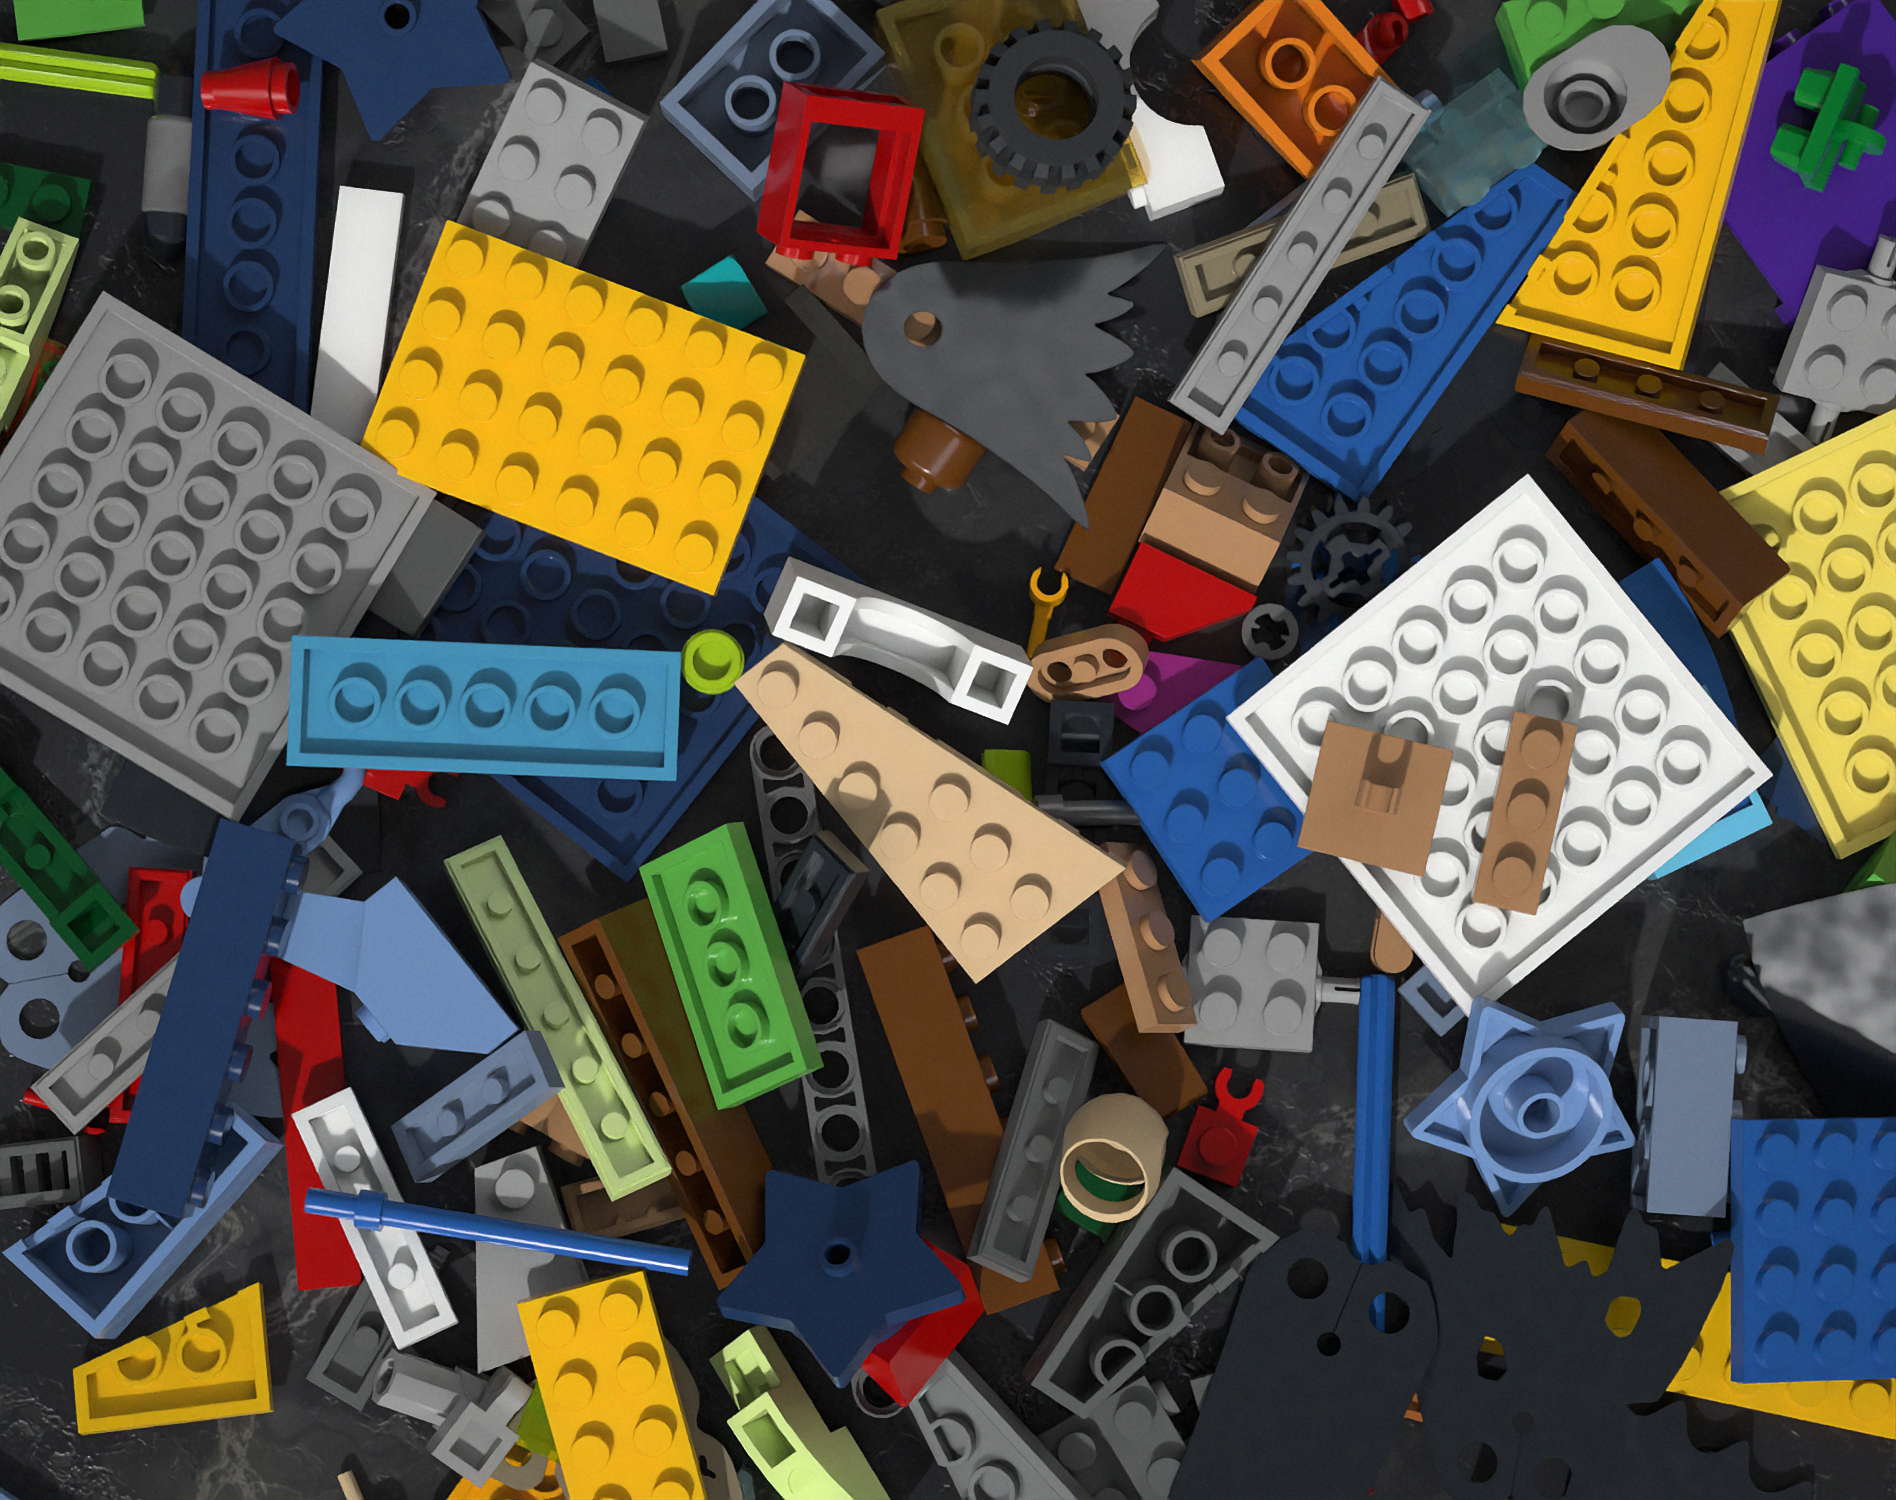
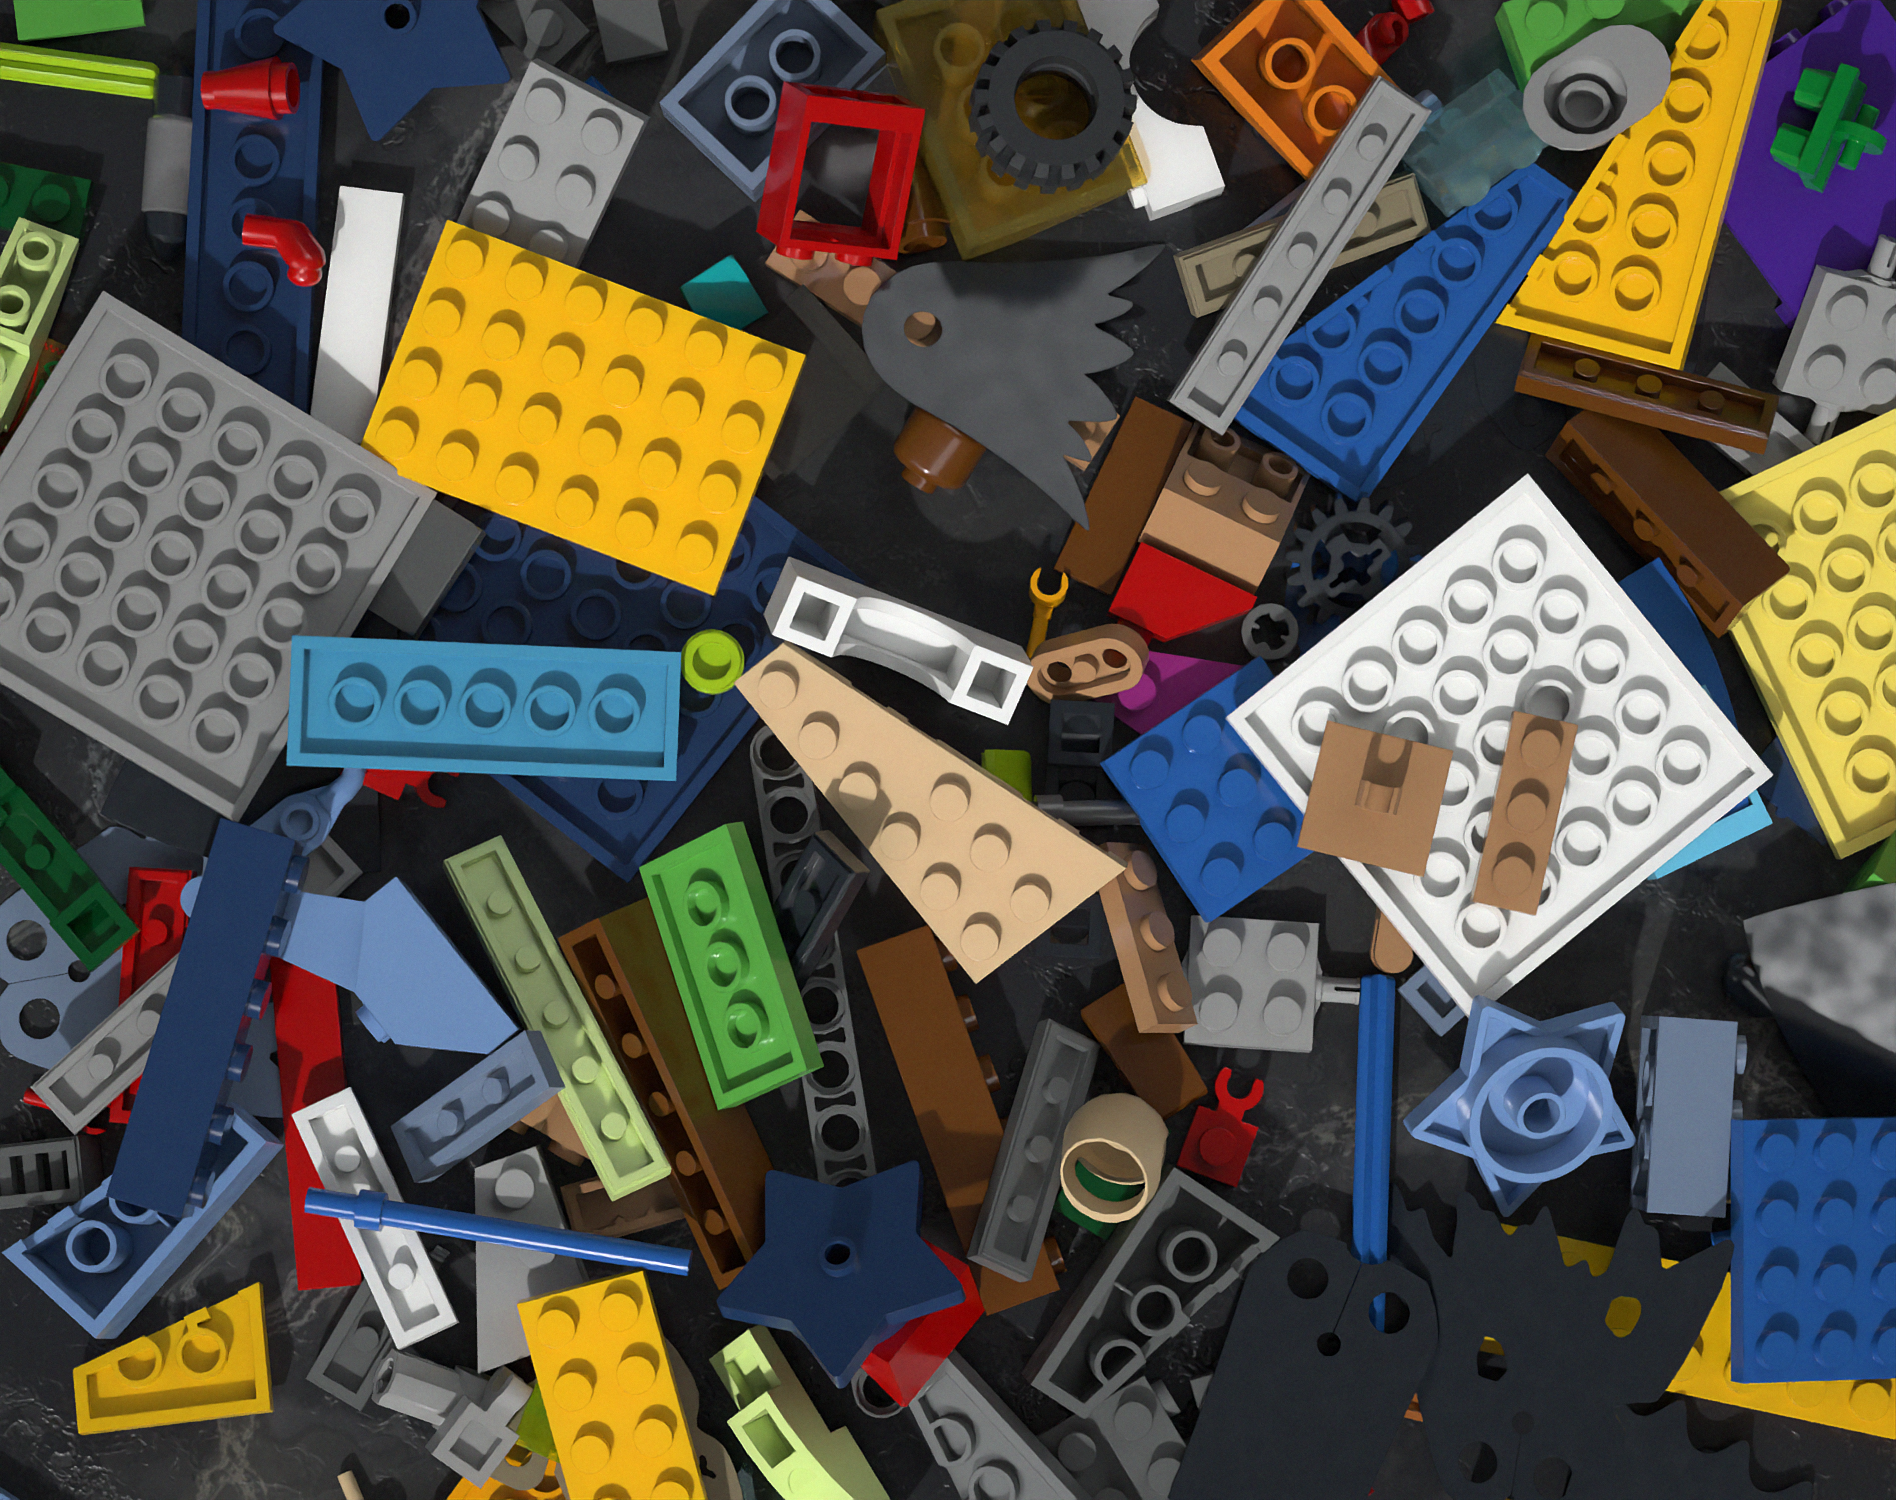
(293, 242): none -> red arm

